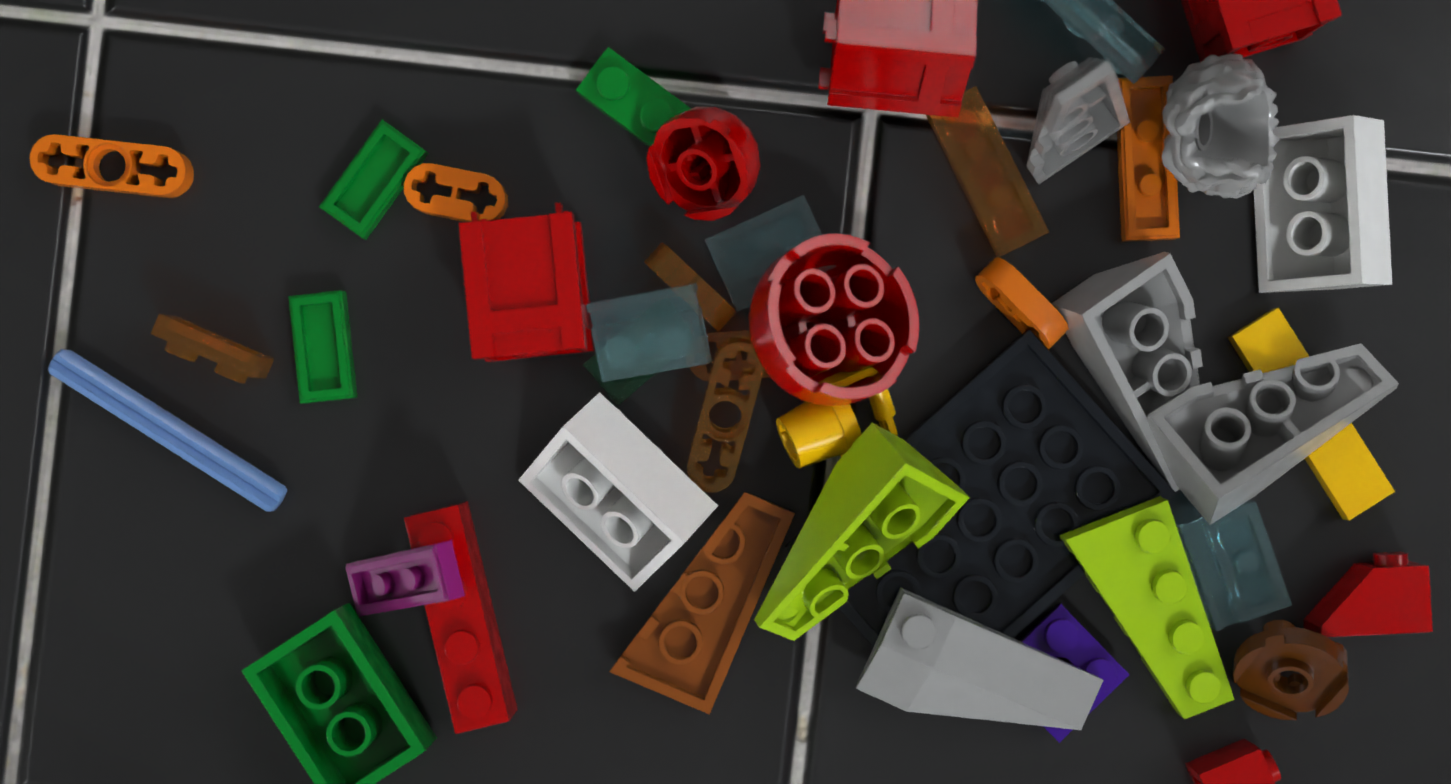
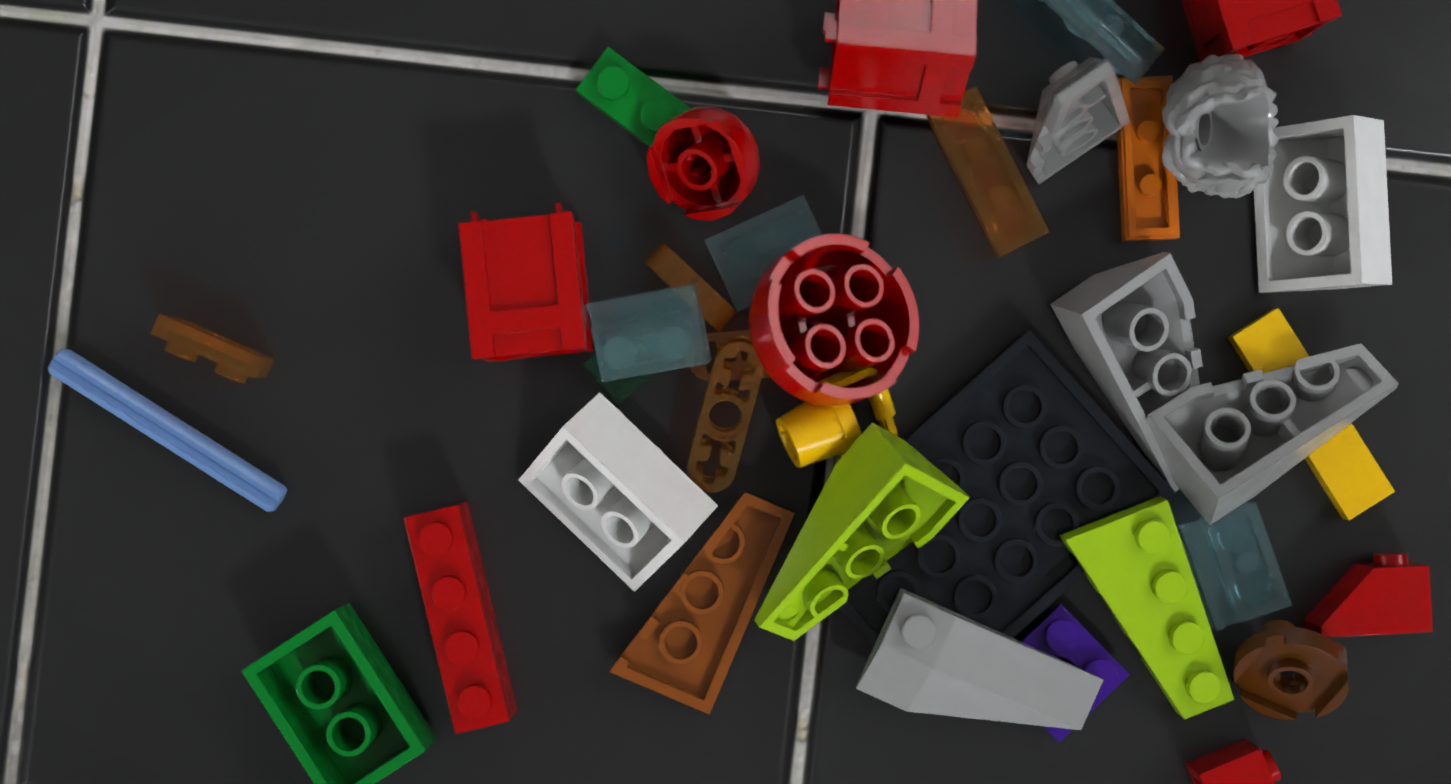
(73, 176): orange beam -> none
(322, 346): green tile -> none
(373, 180): green tile -> none
(405, 579): magenta tile -> none
(458, 181): orange beam -> none
(1021, 302): orange beam -> none

